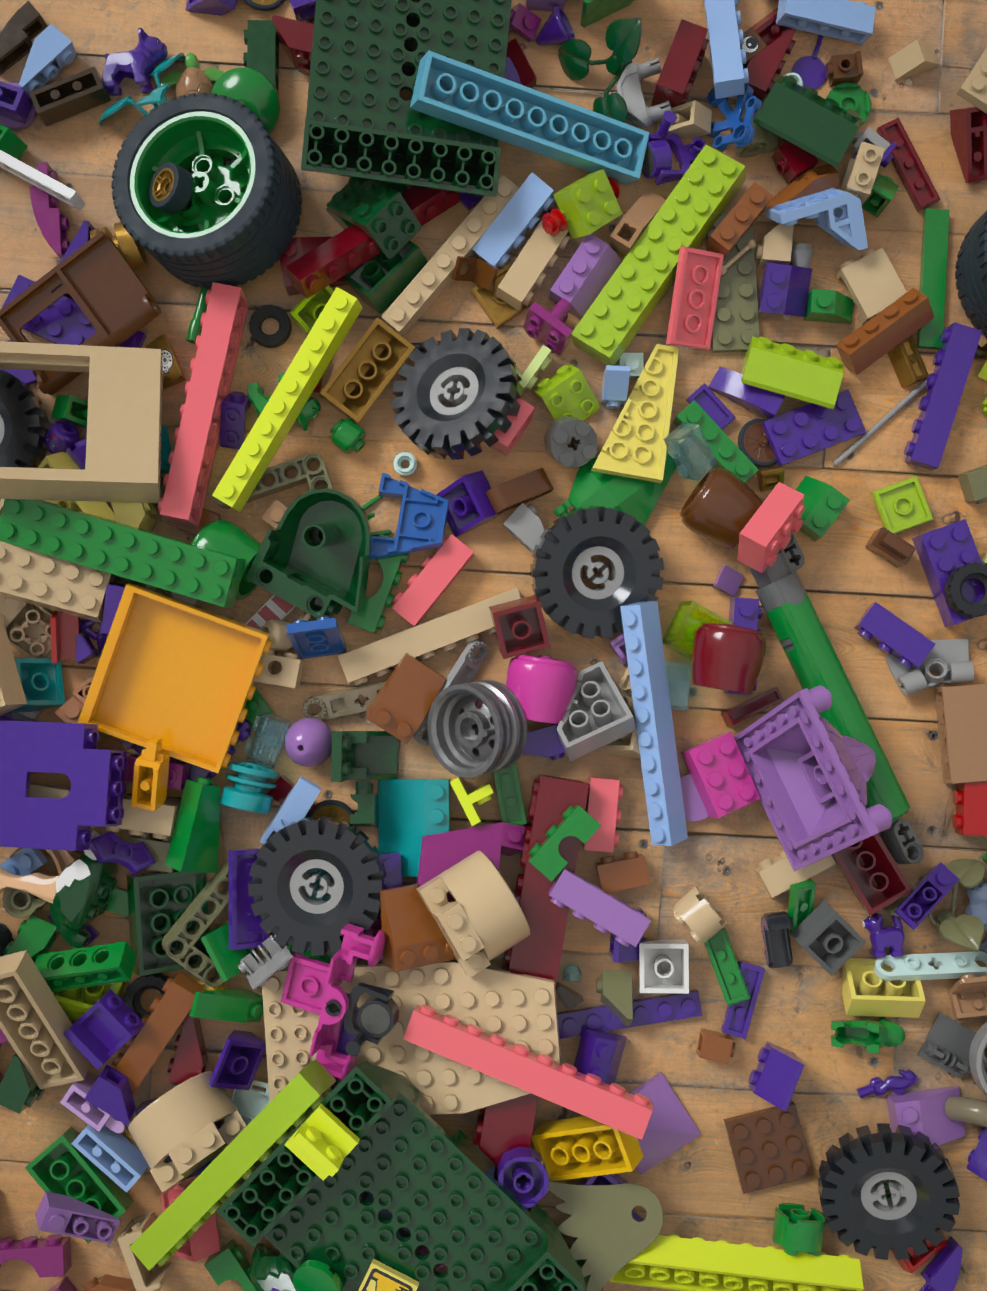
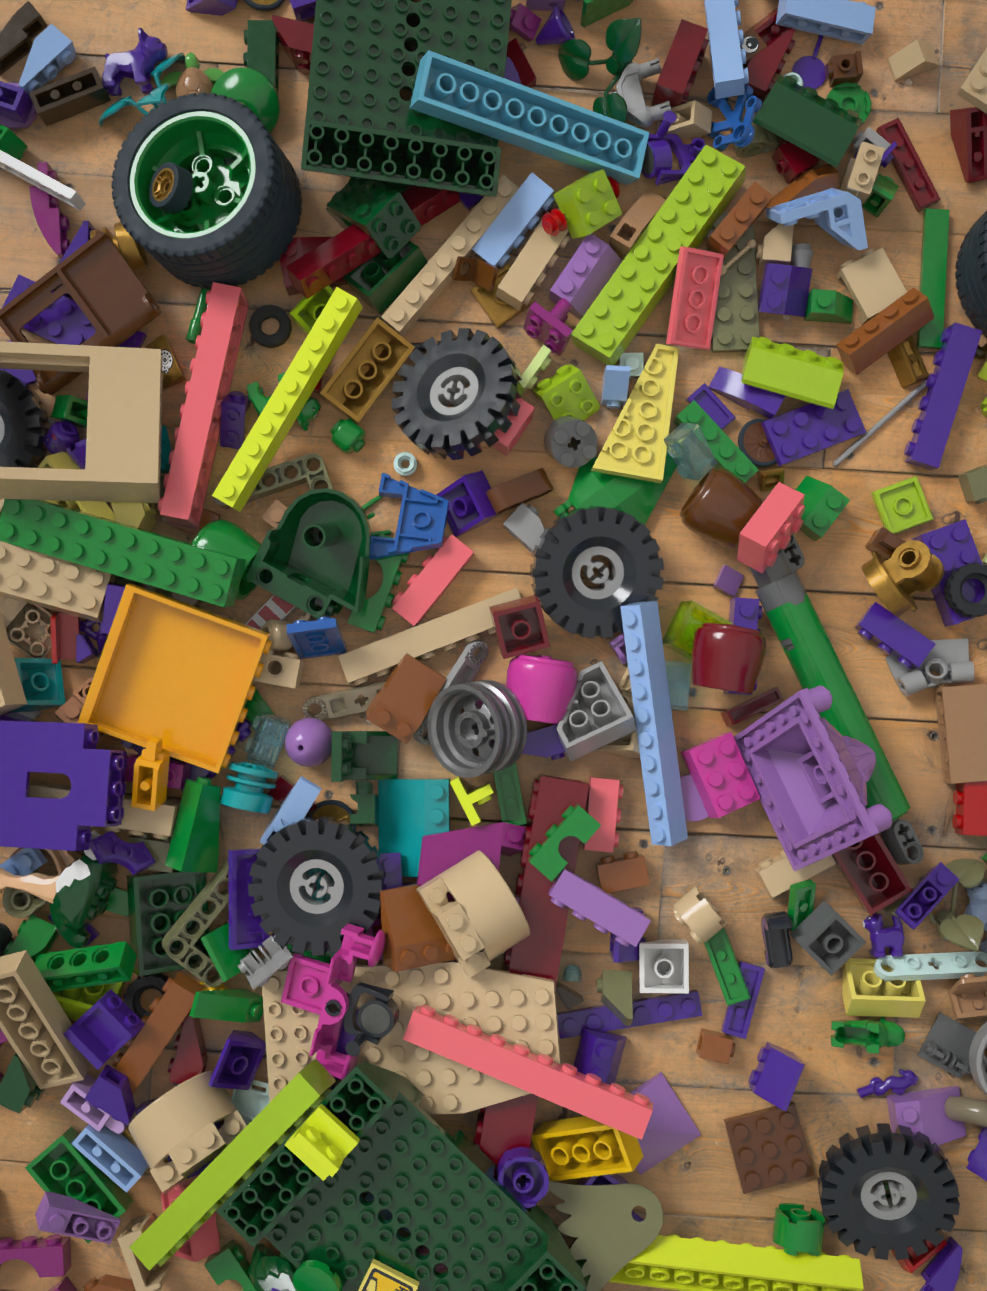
(903, 575): none -> pearl gold piece

